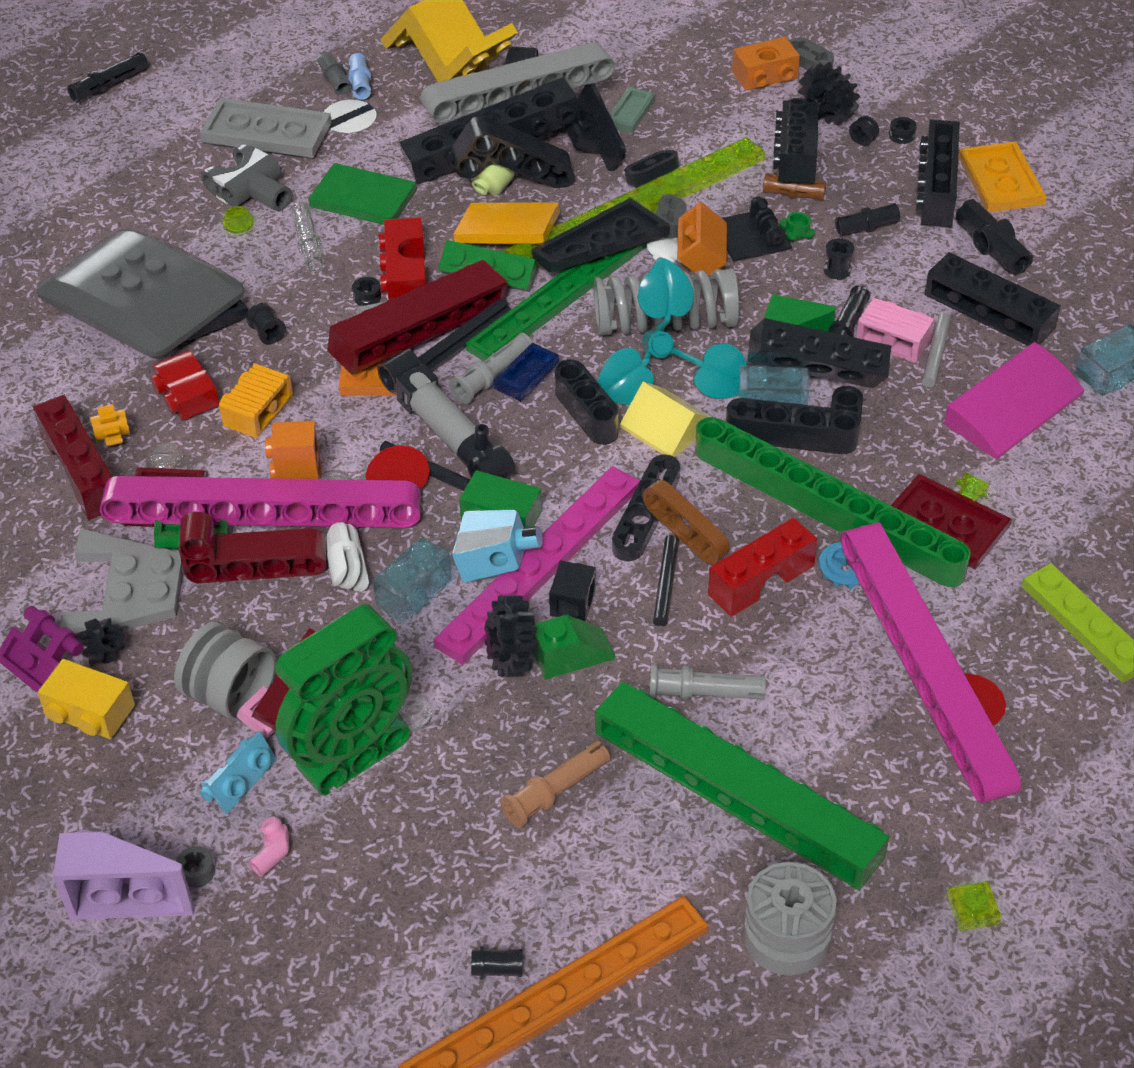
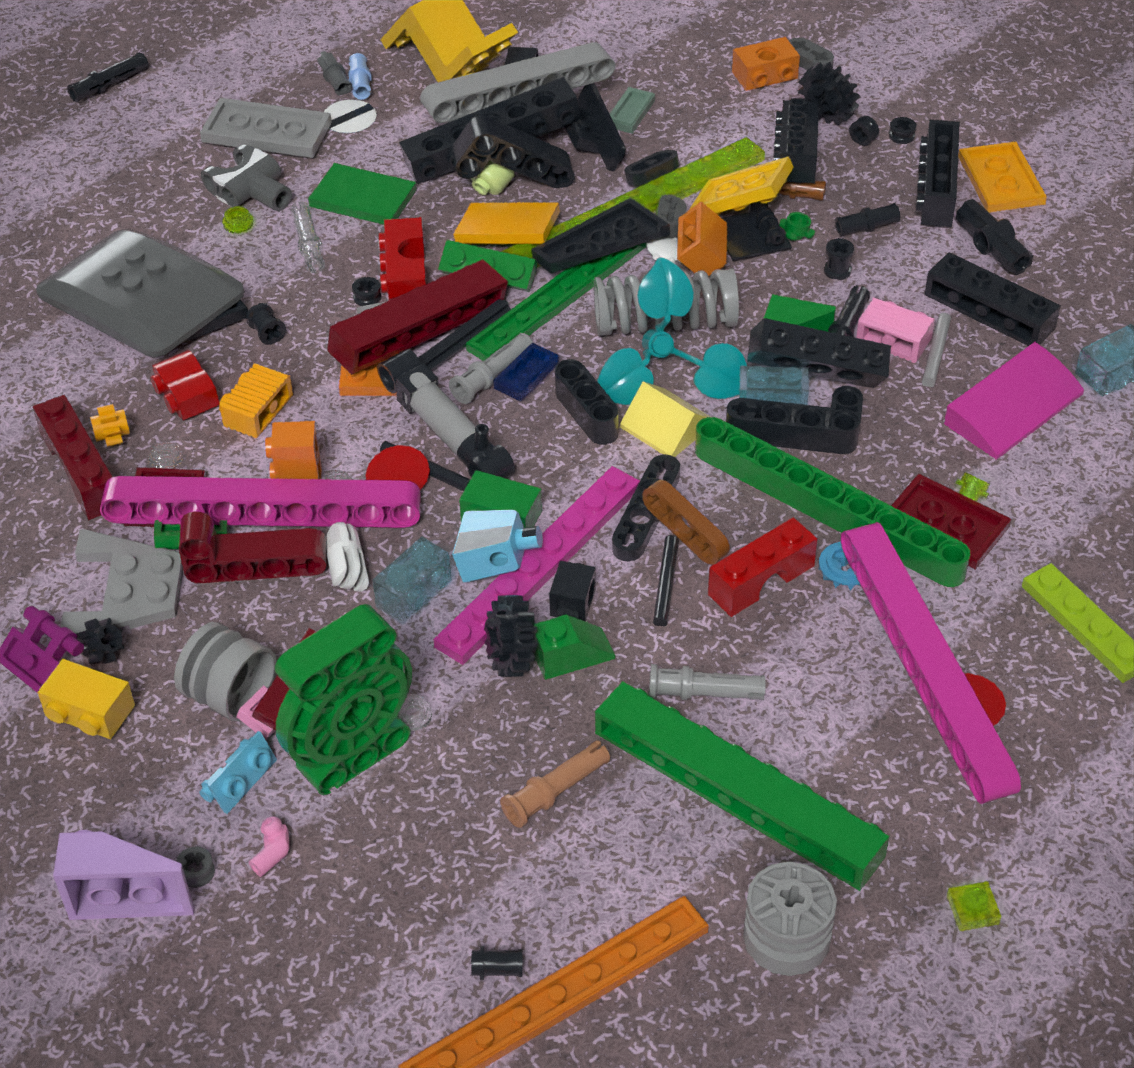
(745, 186): none -> yellow plate

